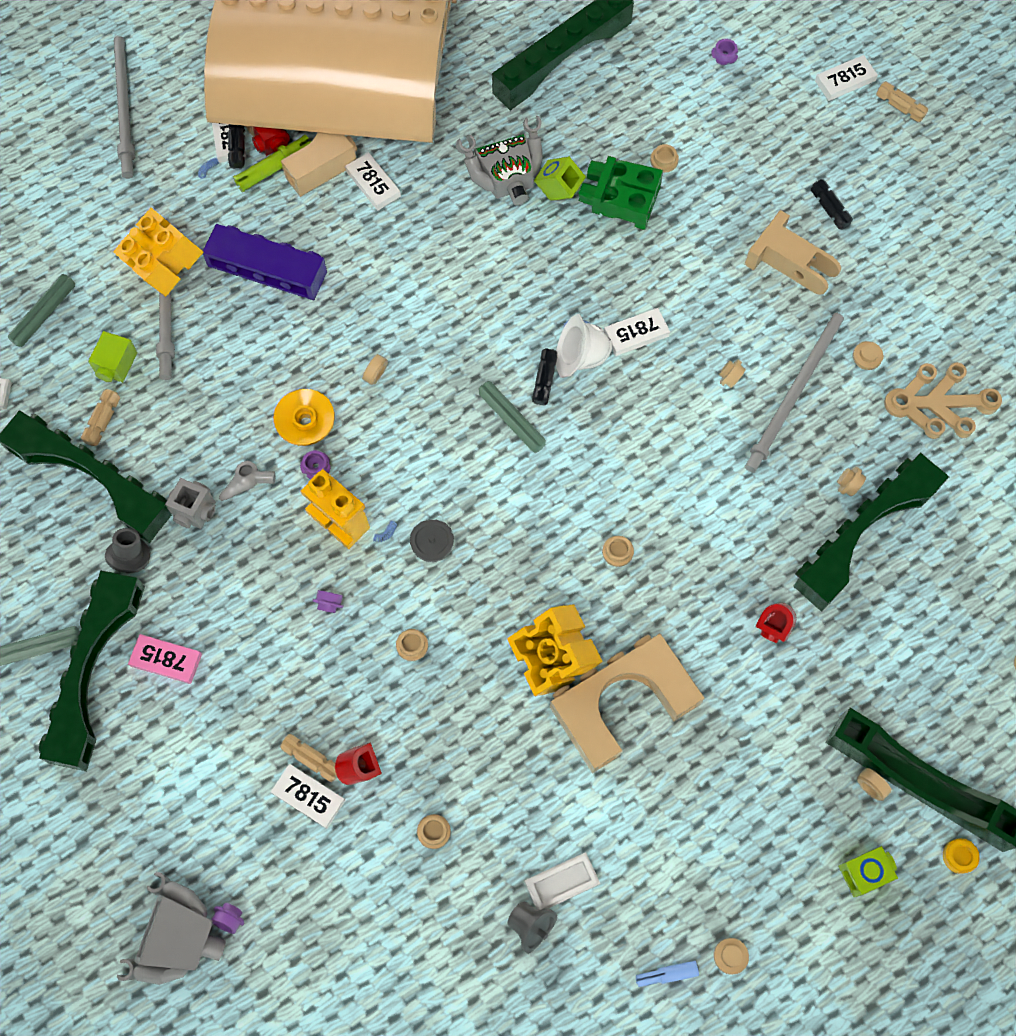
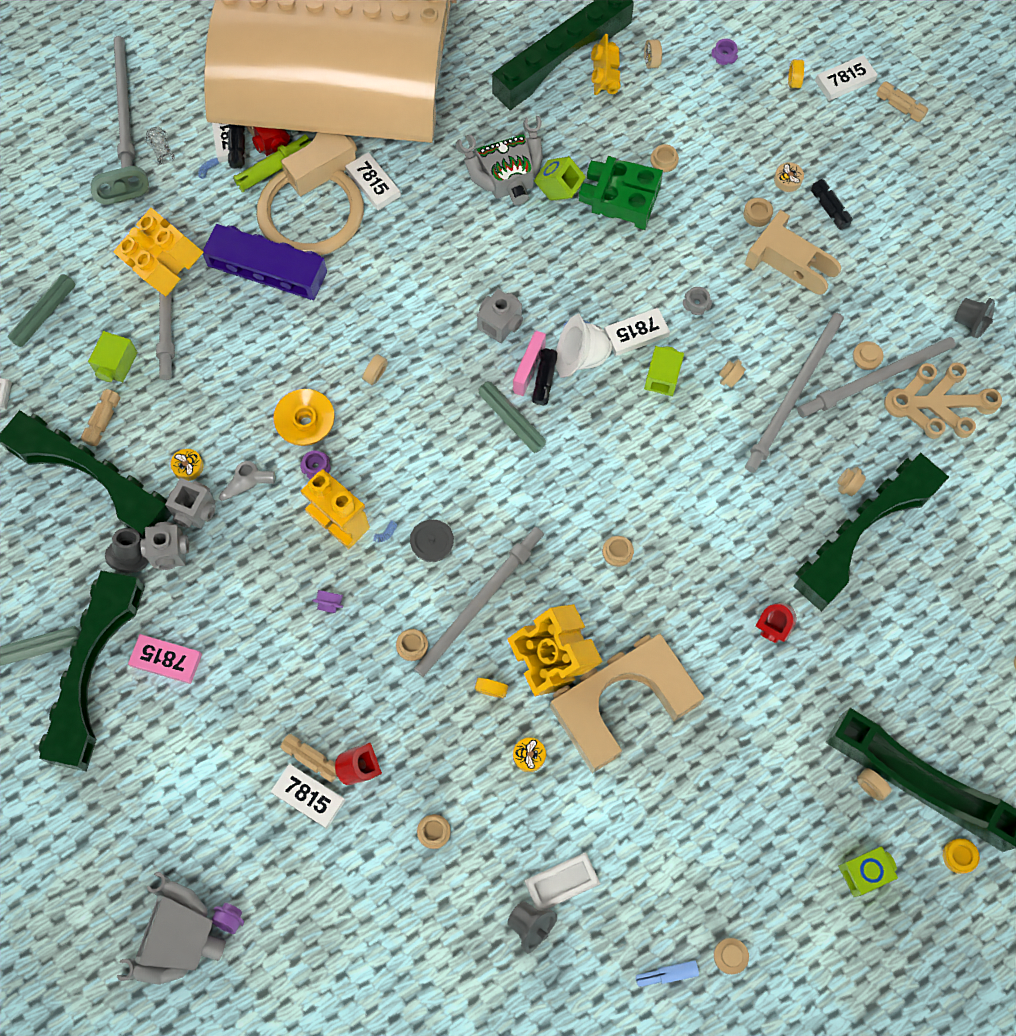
(121, 187): none -> sand green plate
(158, 141): none -> clear pin
(171, 551): none -> light grey brick
(187, 464): none -> yellow tile
(323, 247): none -> tan wedge
(491, 688): none -> yellow tile
(499, 315): none -> light grey brick
(518, 555): none -> light grey bar
(529, 363): none -> bright pink tile
(529, 754): none -> tile
(605, 57): none -> yellow hinge
(653, 53): none -> tan tile
(664, 370): none -> lime brick
(702, 296): none -> light grey plate
(758, 212): none -> tan tile
(789, 177): none -> tan tile
(796, 73): none -> yellow tile
(830, 398): none -> light grey bar
(976, 315): none -> dark grey piece

